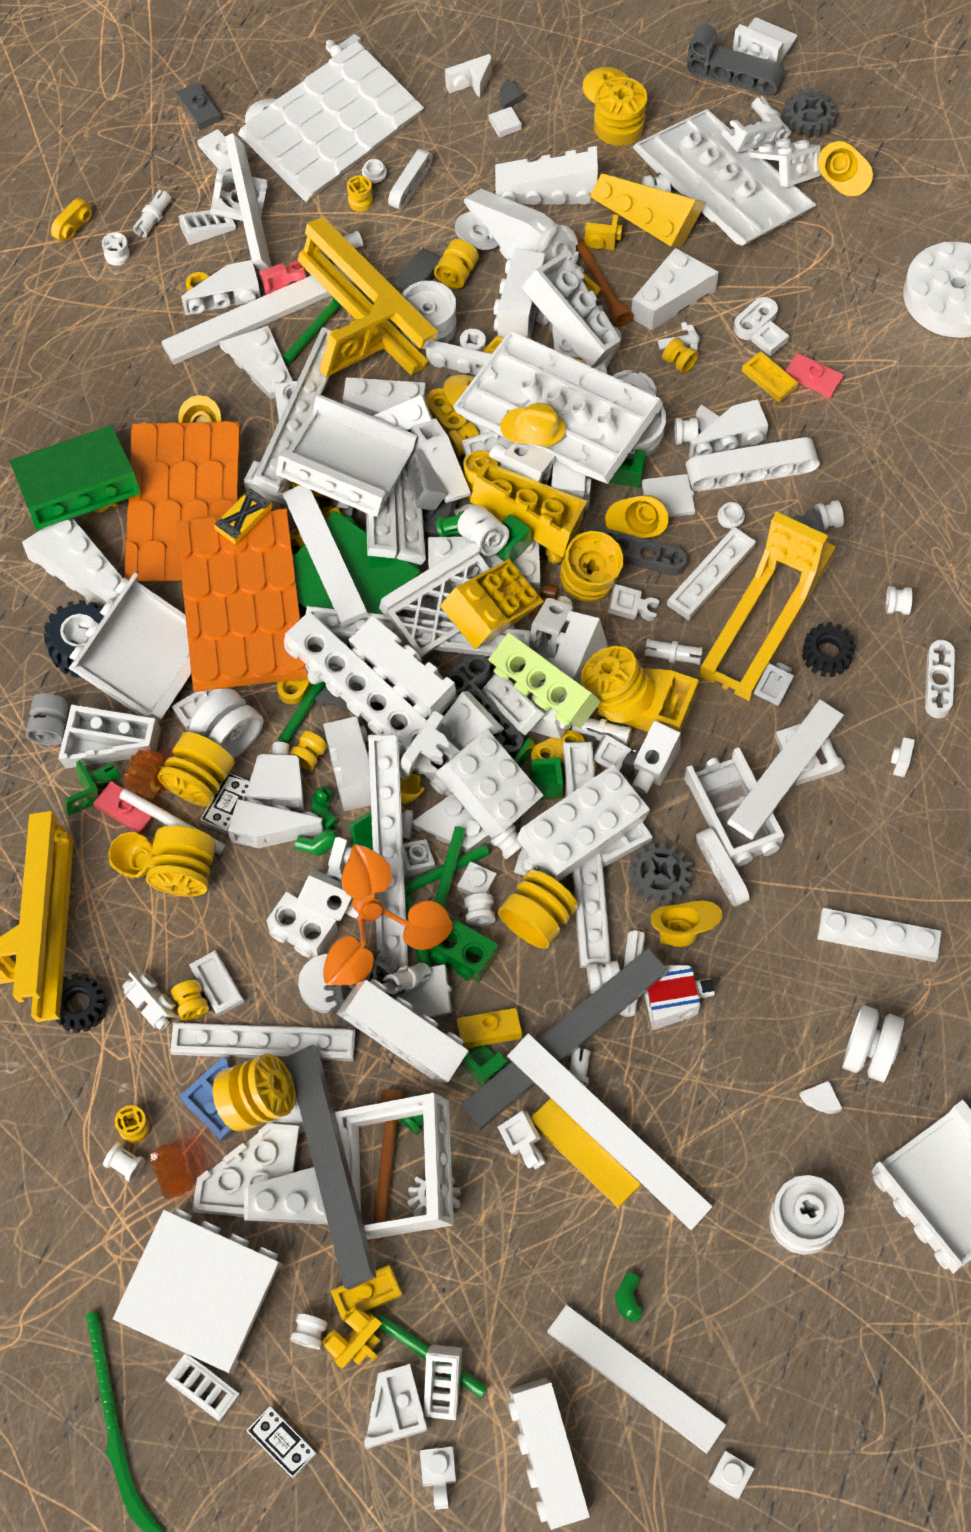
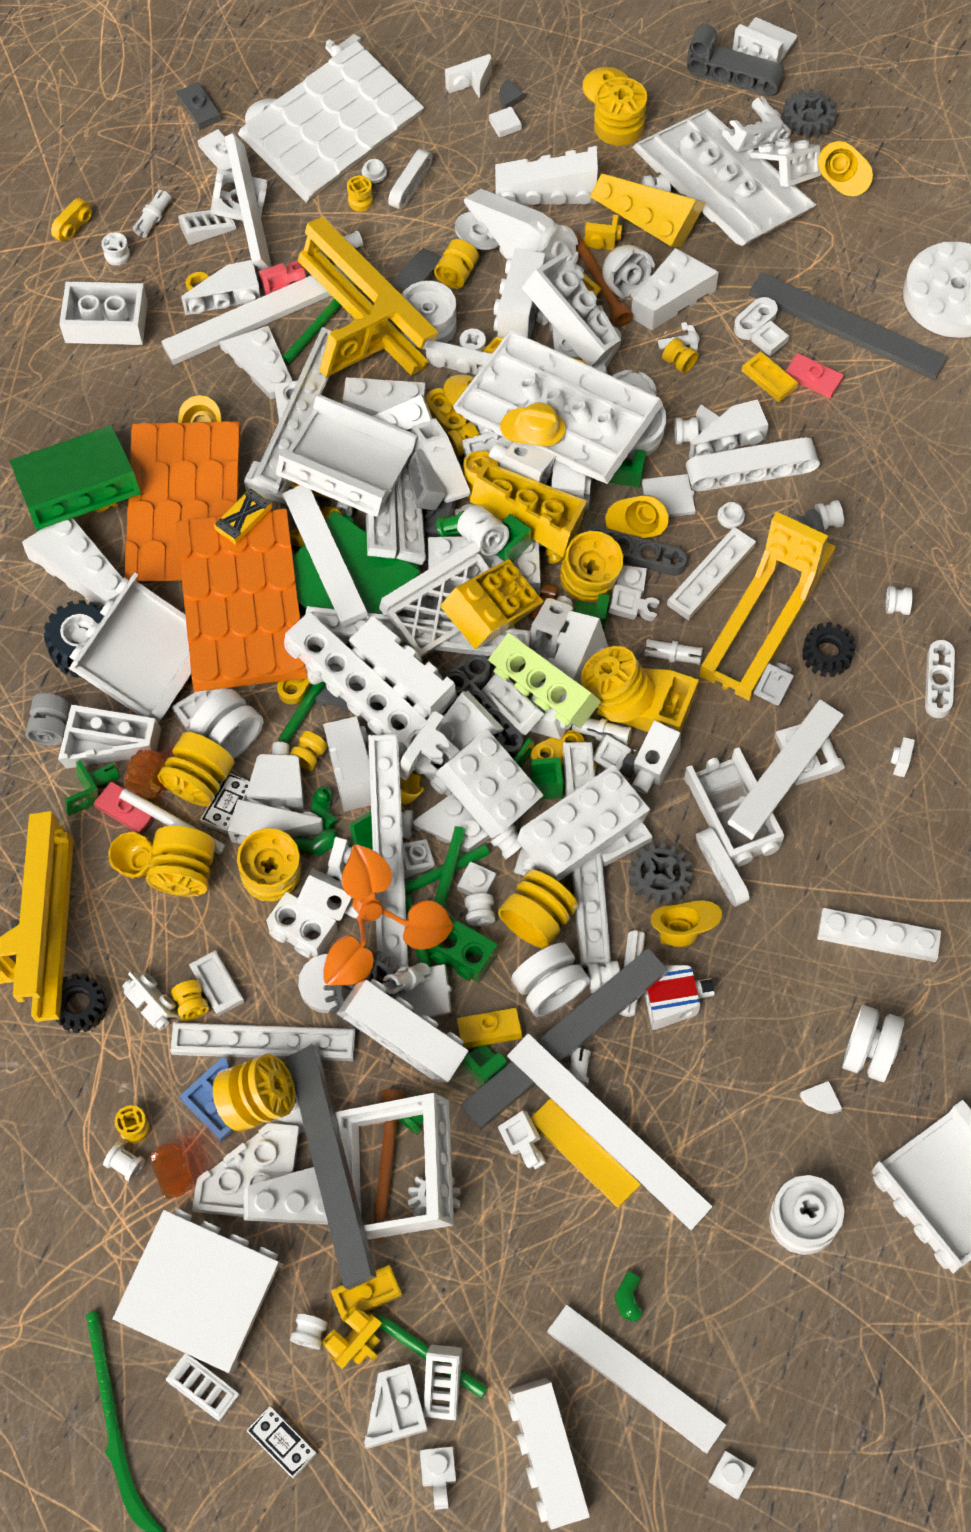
(103, 313): none -> white brick
(260, 852): none -> yellow wheel
(550, 979): none -> white wheel
(597, 610): none -> green panel
(627, 270): none -> white cylinder
(632, 578): none -> white plate
(850, 326): none -> dark grey tile

